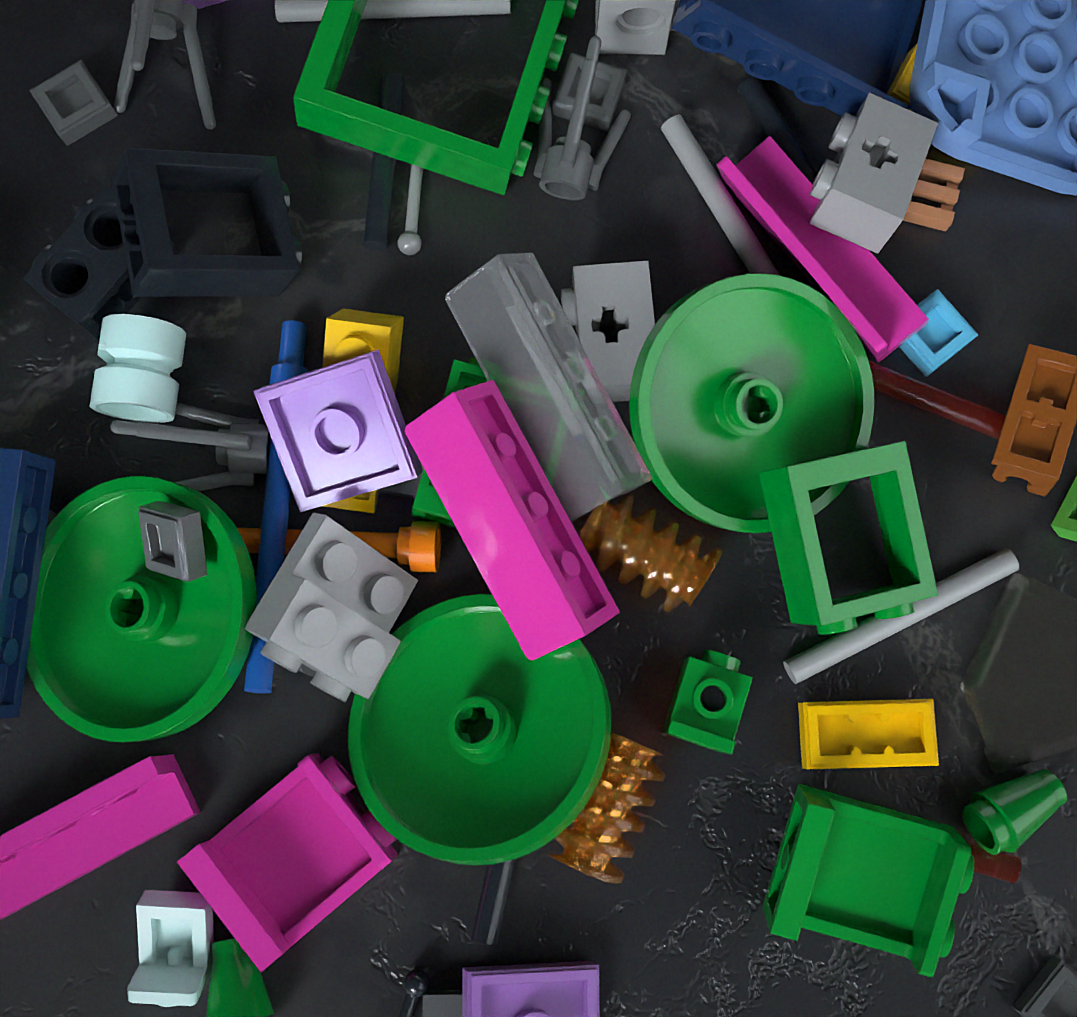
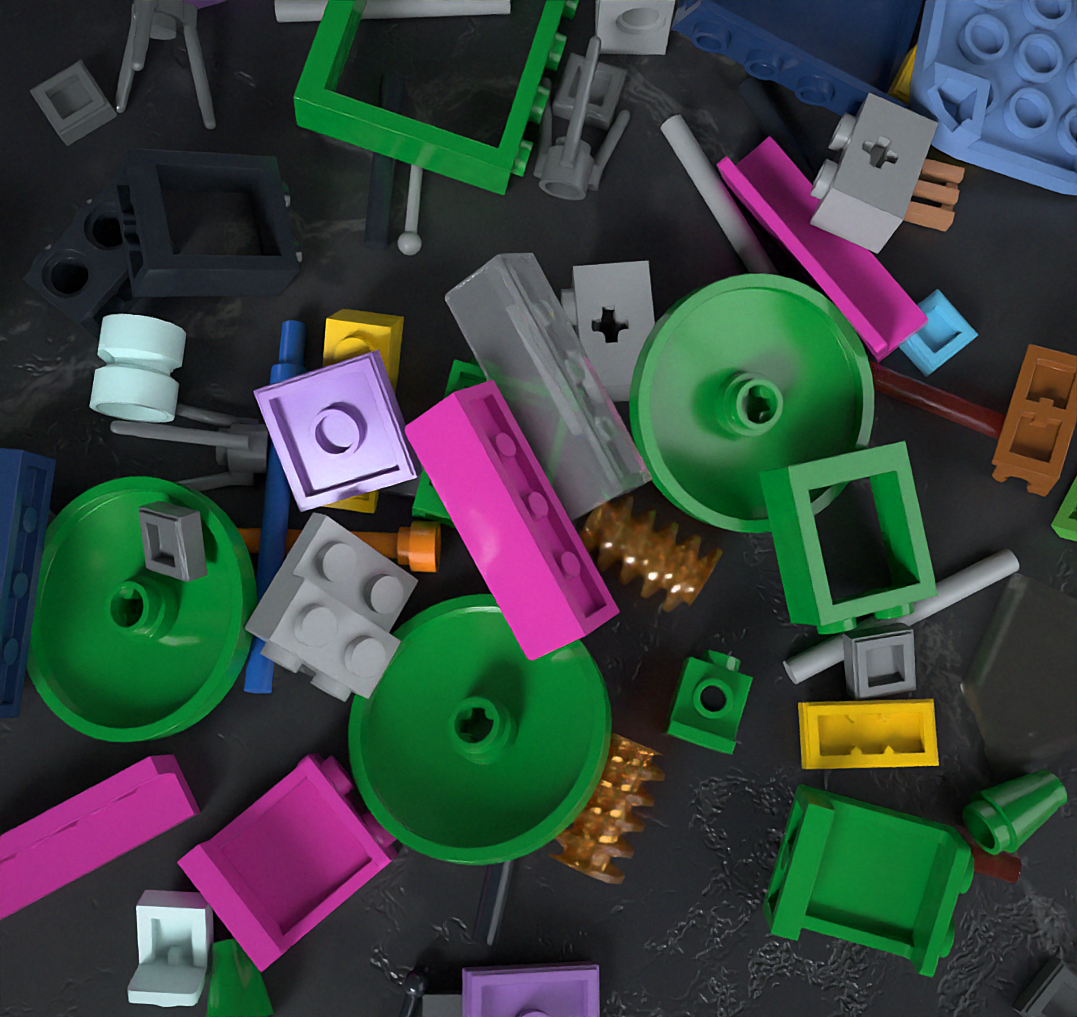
(879, 661): none -> dark grey tile

